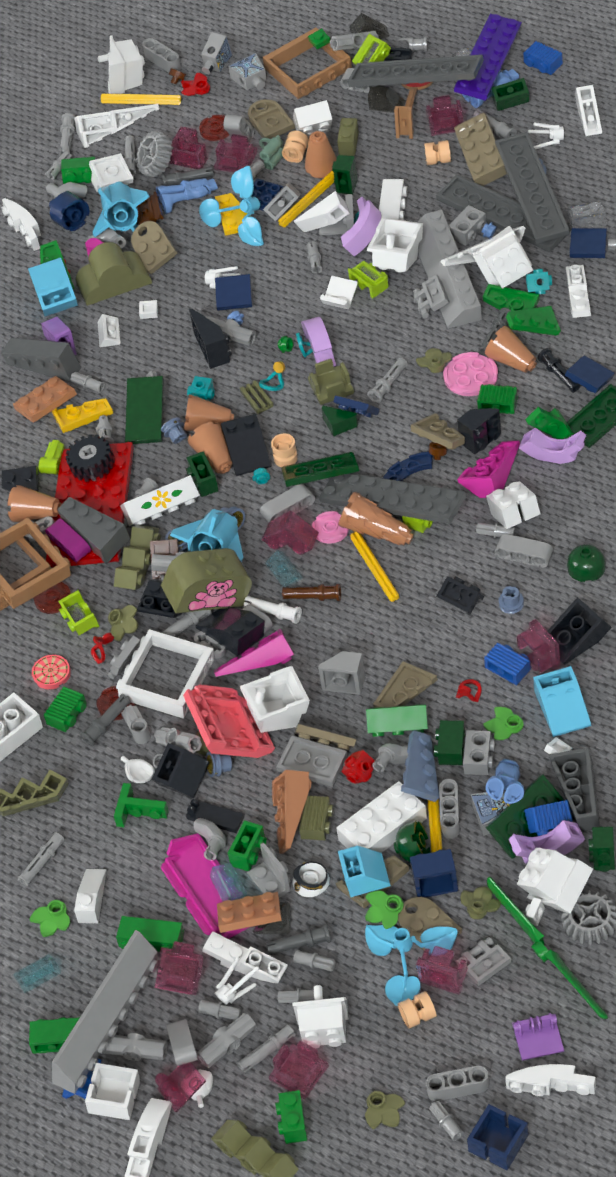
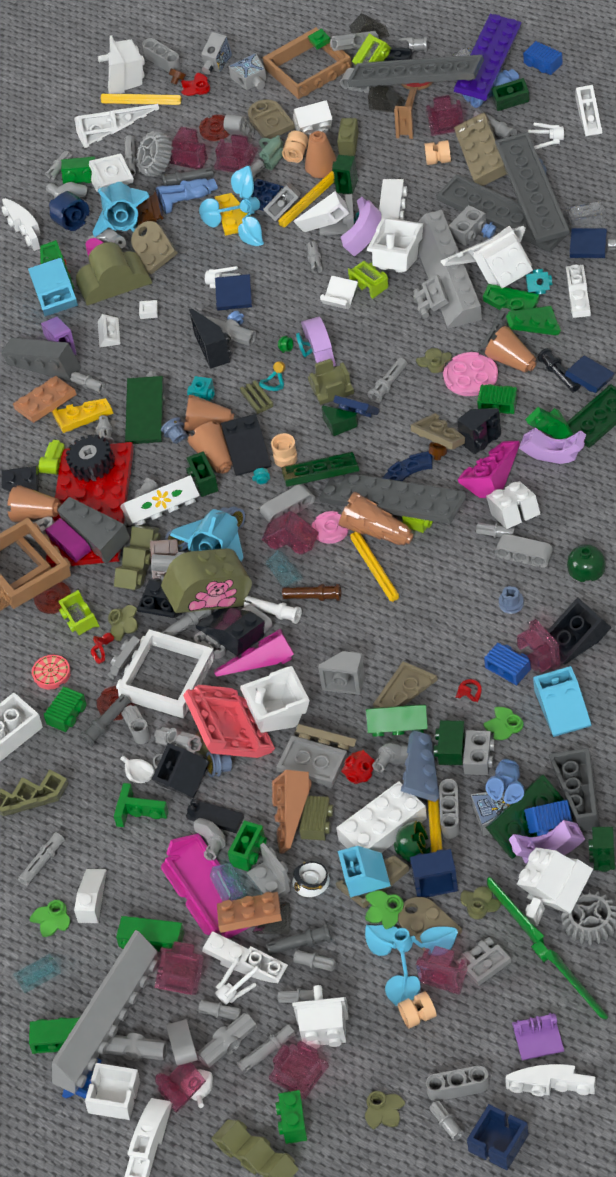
(67, 129): light grey pin -> none
(459, 595): black bracket -> none
(557, 746): white plate -> none

